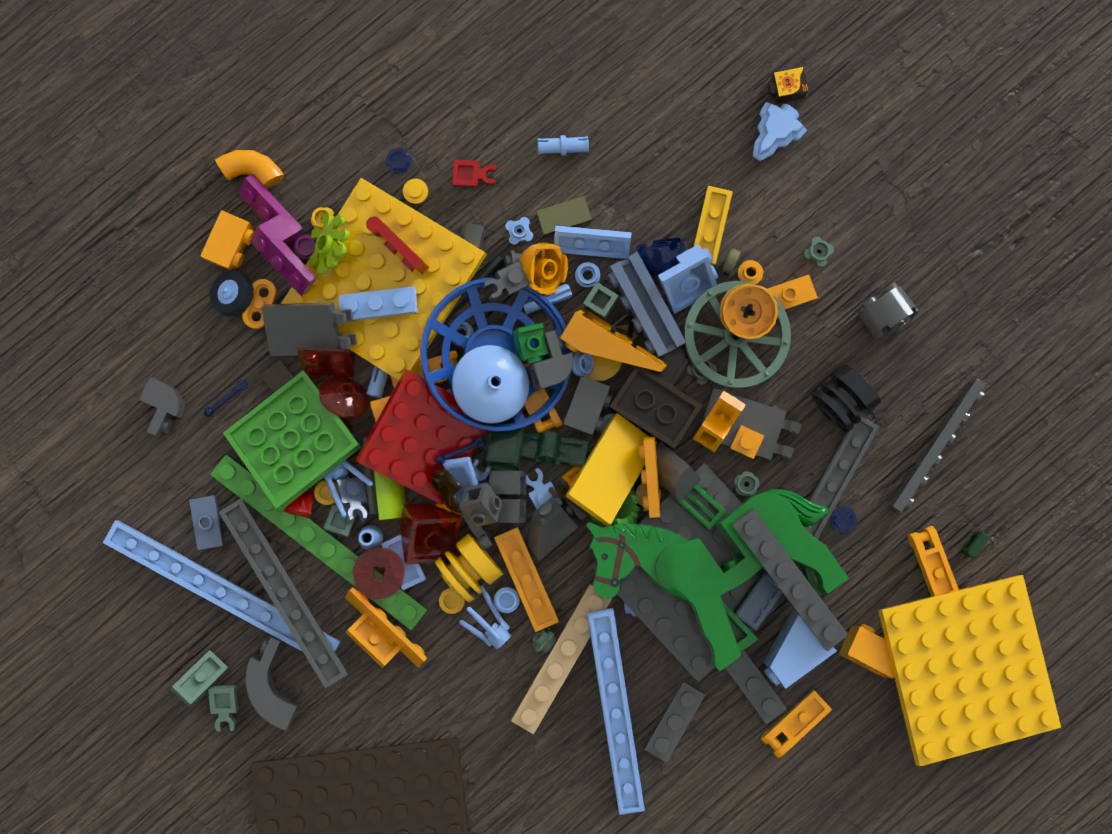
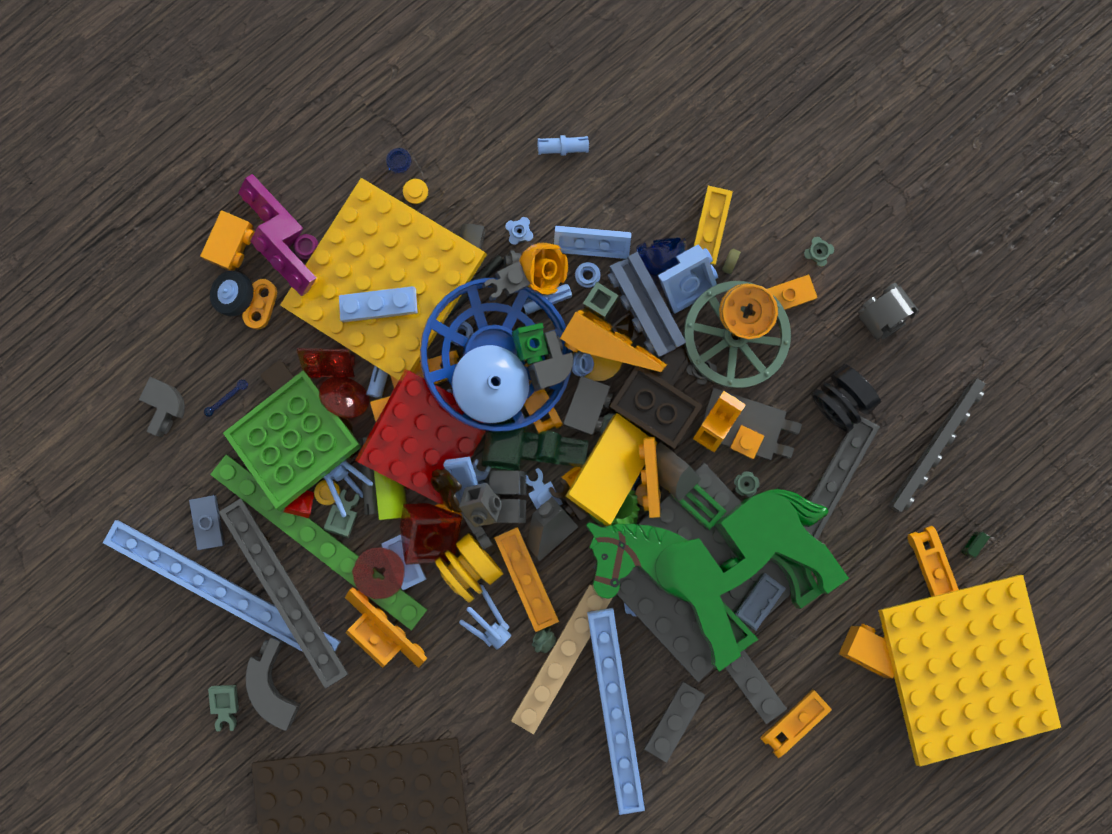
(199, 679): sand green plate -> none
(250, 162): light orange cylinder -> none
(305, 327): dark grey tile -> none
(318, 214): yellow plate -> none
(329, 243): lime animal -> none
(352, 496): sand blue plate -> none
(377, 537): light blue cone -> none
(396, 245): red plate -> none
(450, 601): yellow plate -> none
(468, 173): red plate -> none
(478, 442): clear blue hinge -> none
(506, 600): light blue plate -> none
(564, 214): olive tile -> none
(742, 275): light orange plate -> none
(776, 129): light blue rock -> none
(788, 85): brick -> none
(789, 579): dark grey plate -> none
(794, 652): light blue slope -> none
(843, 519): clear blue plate -> none

